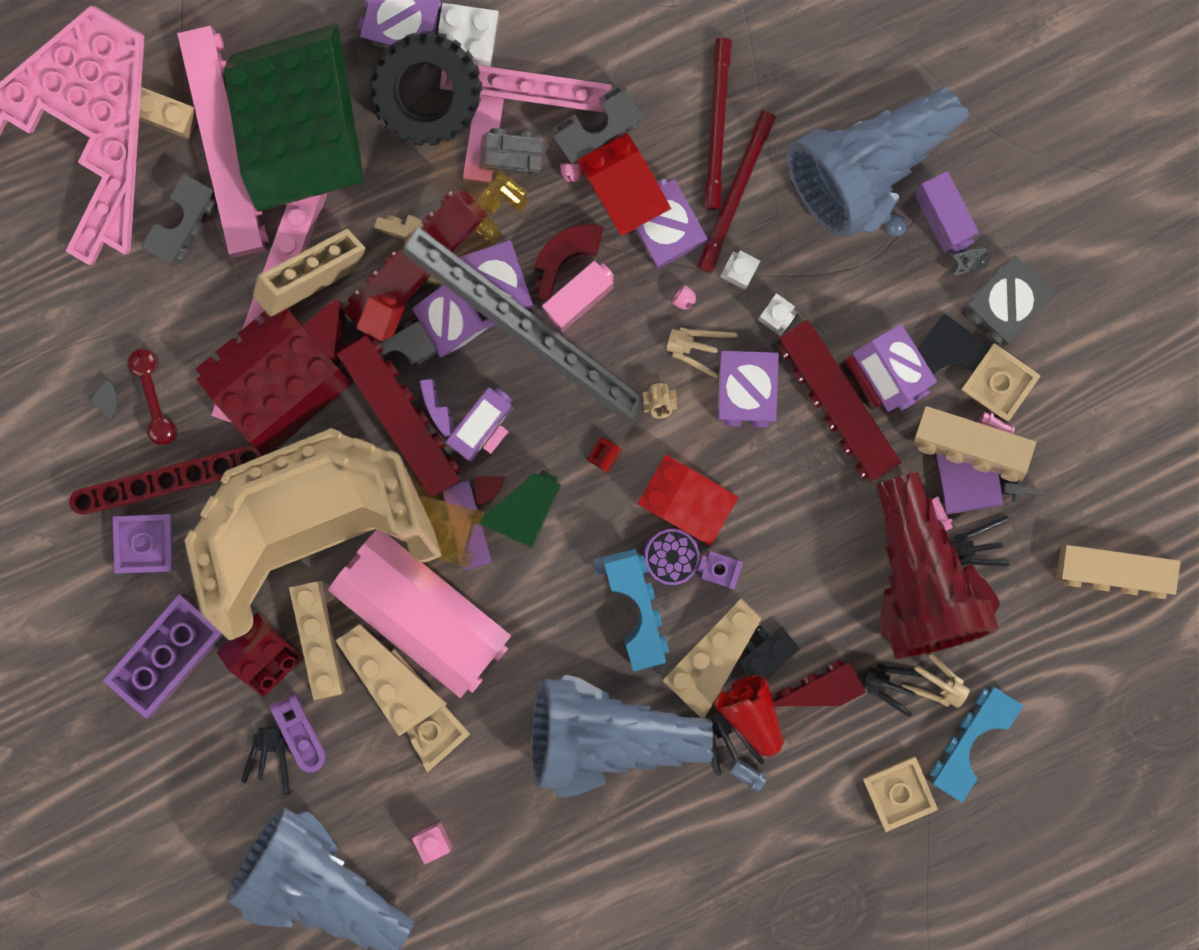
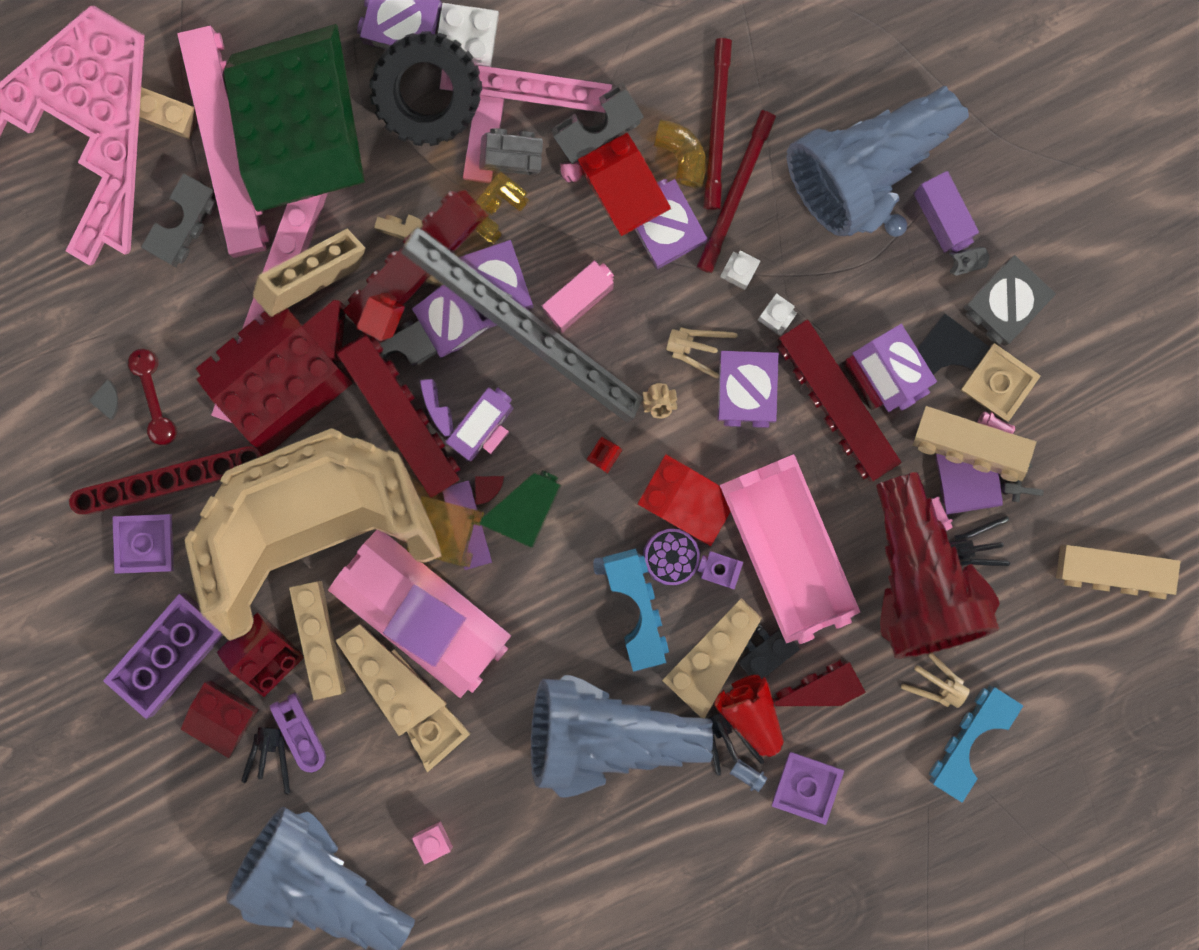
(218, 718): none -> dark red slope
(424, 625): none -> medium lavender slope
(562, 247): dark red arch -> none
(684, 298): bright pink hinge -> none
(687, 149): none -> clear yellow cylinder
(790, 550): none -> bright pink panel
(807, 788): none -> medium lavender plate
(877, 679): black plant -> none
(900, 793): tan plate -> none

